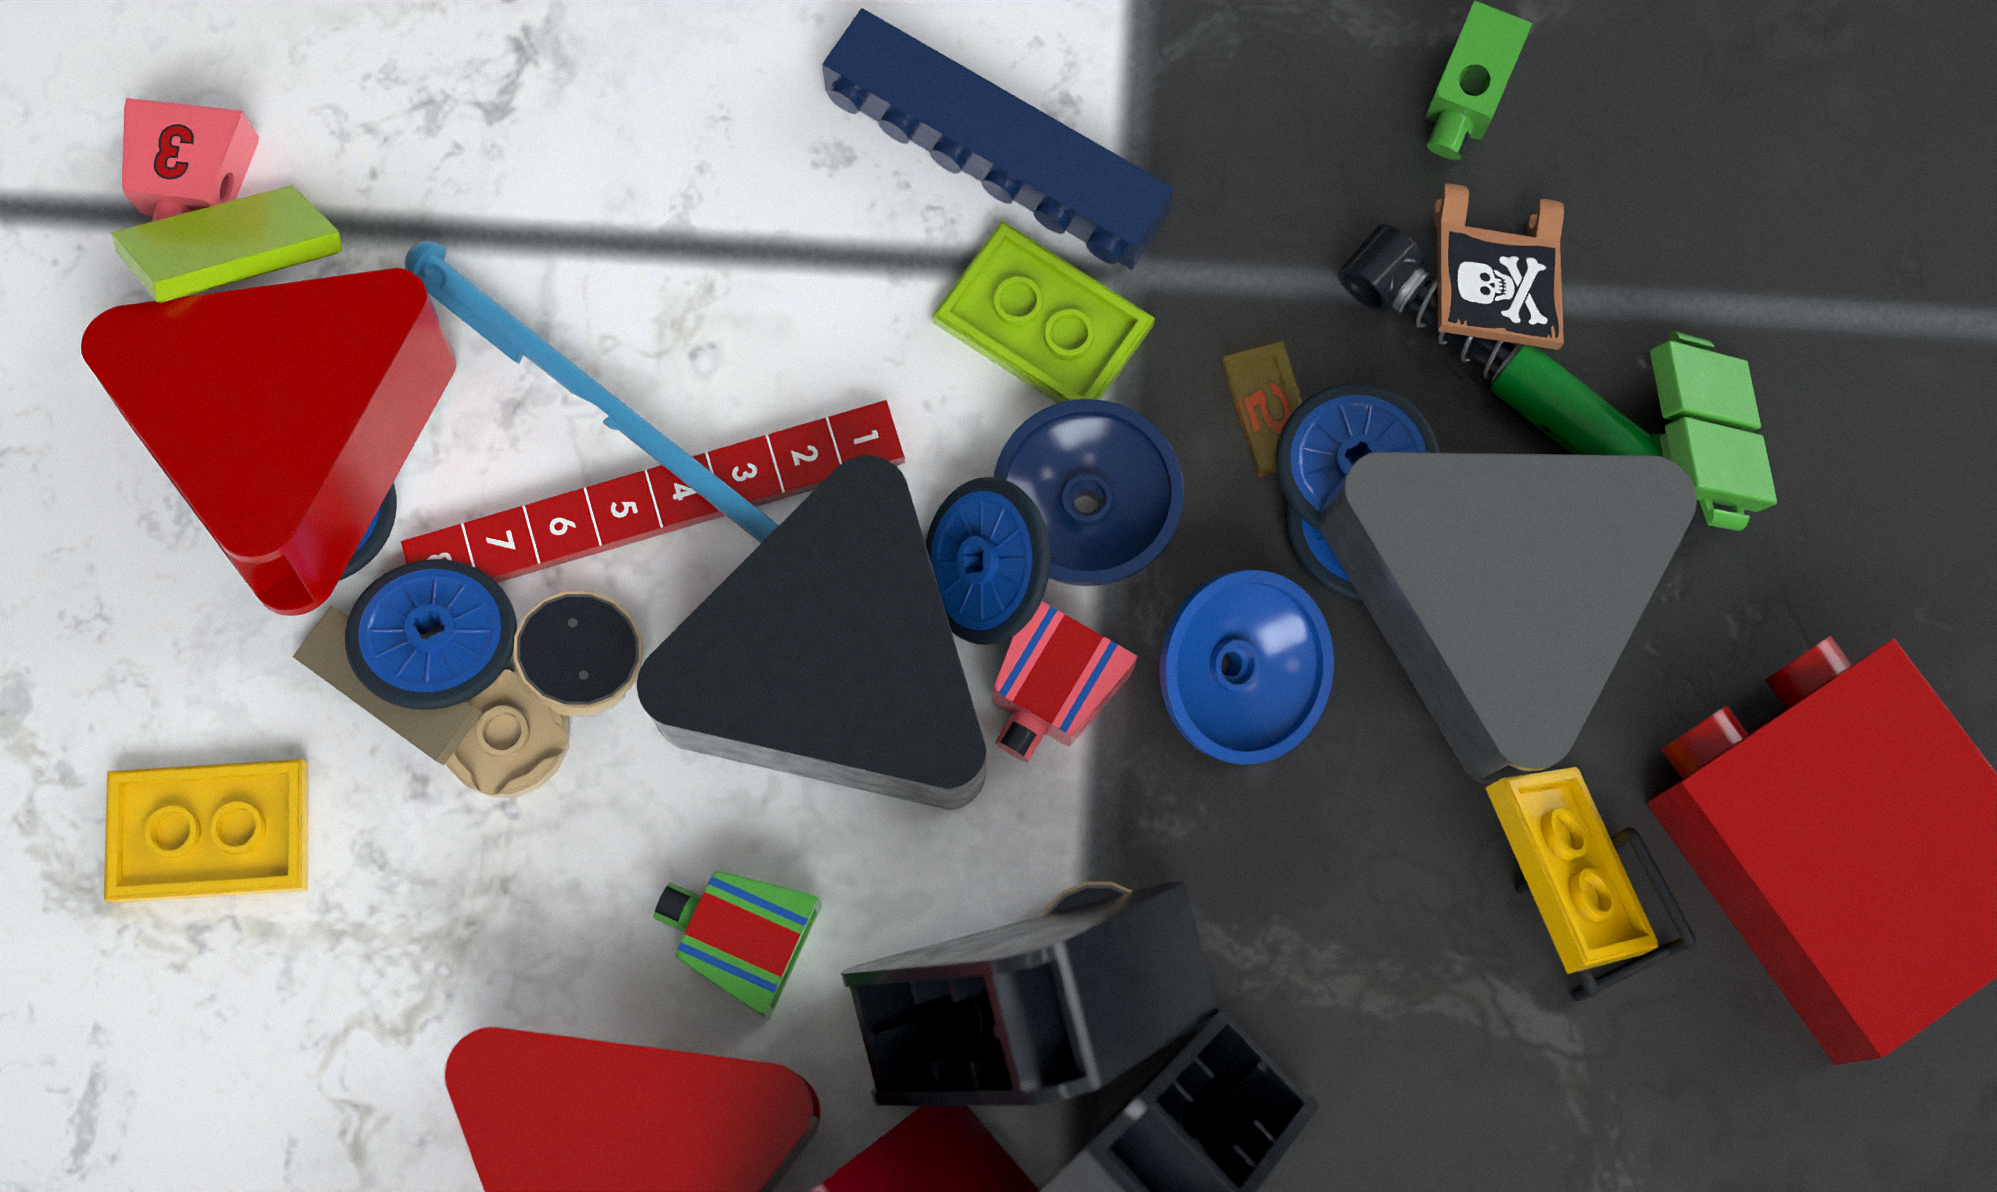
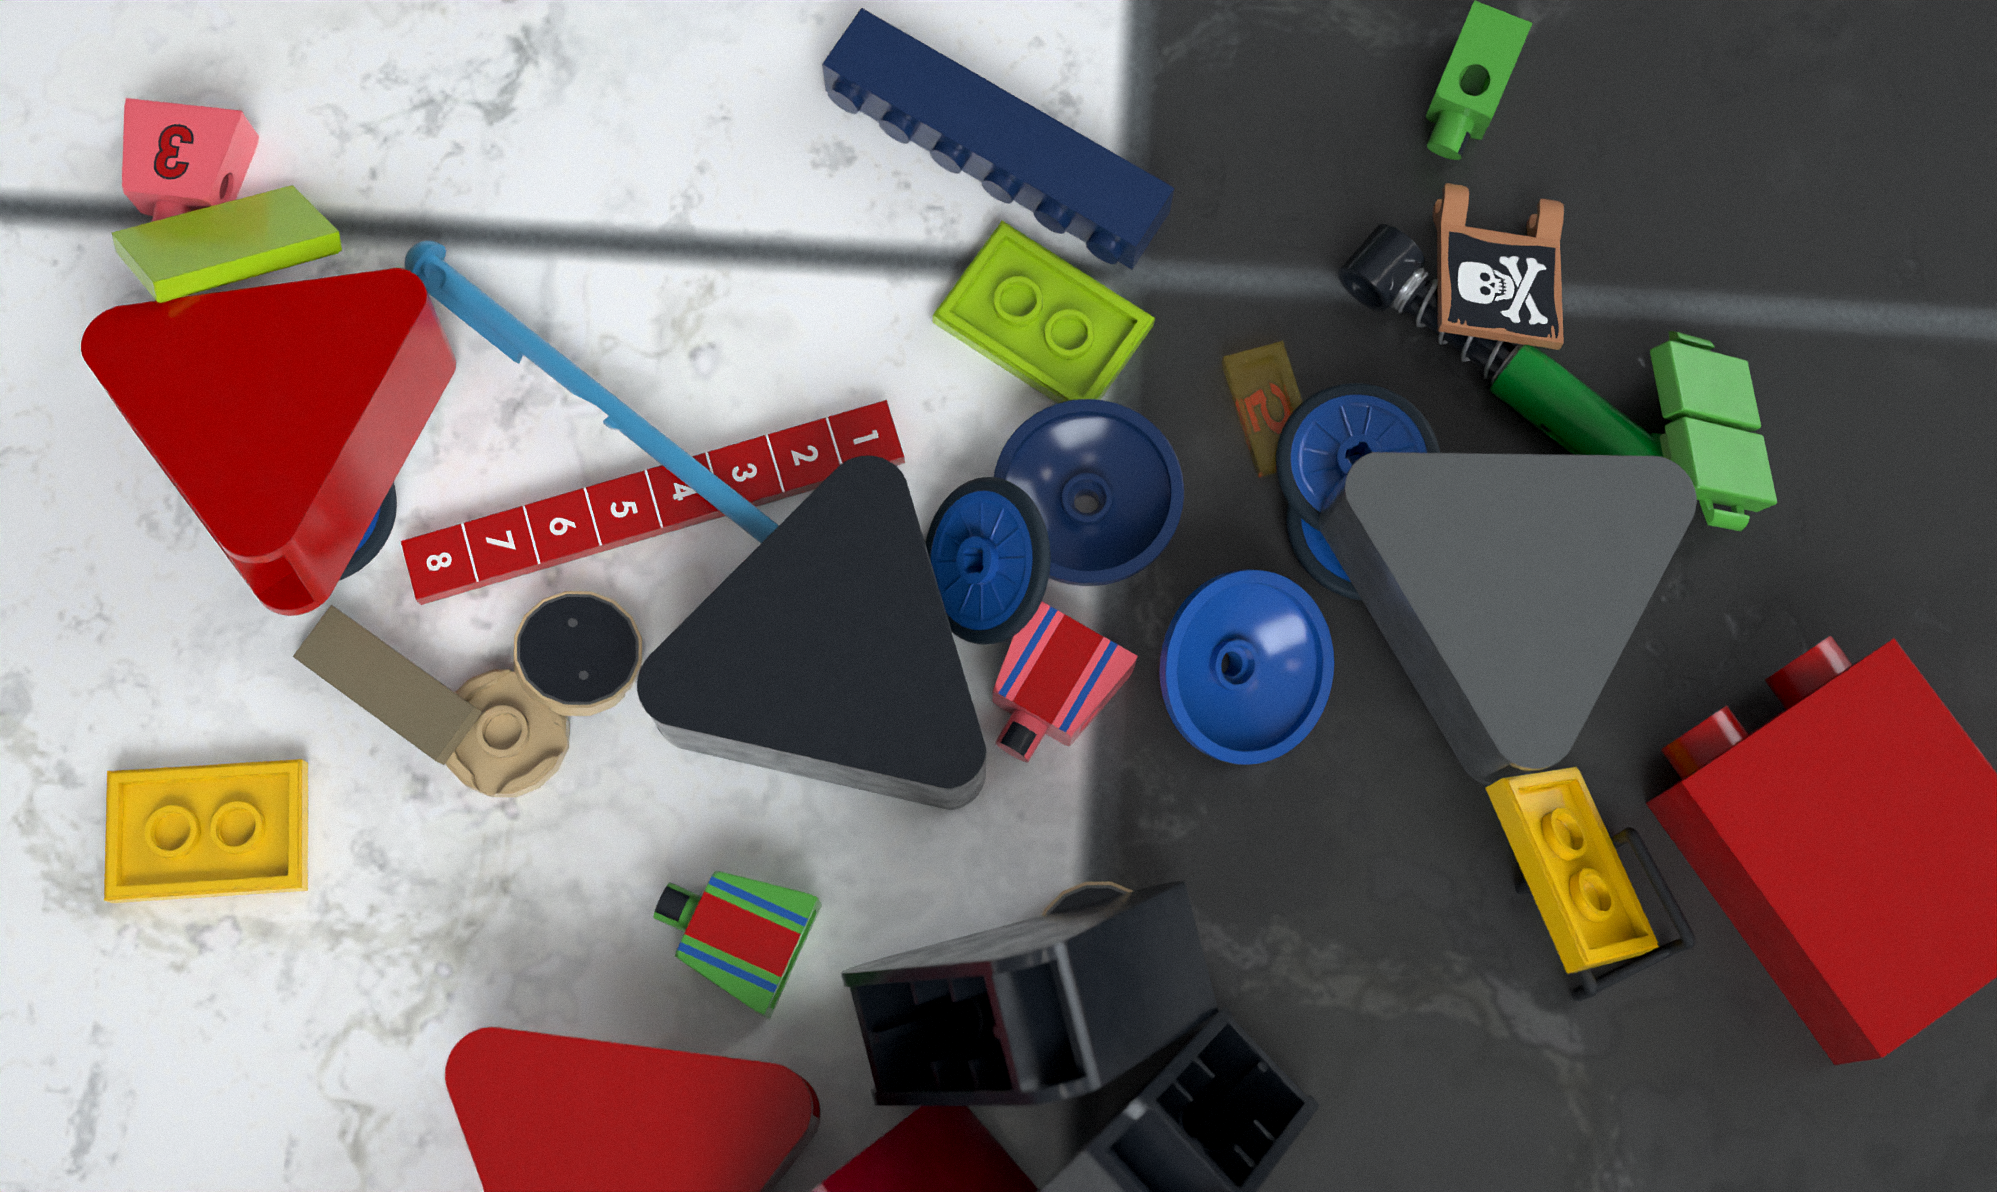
(449, 666): blue wheel -> none

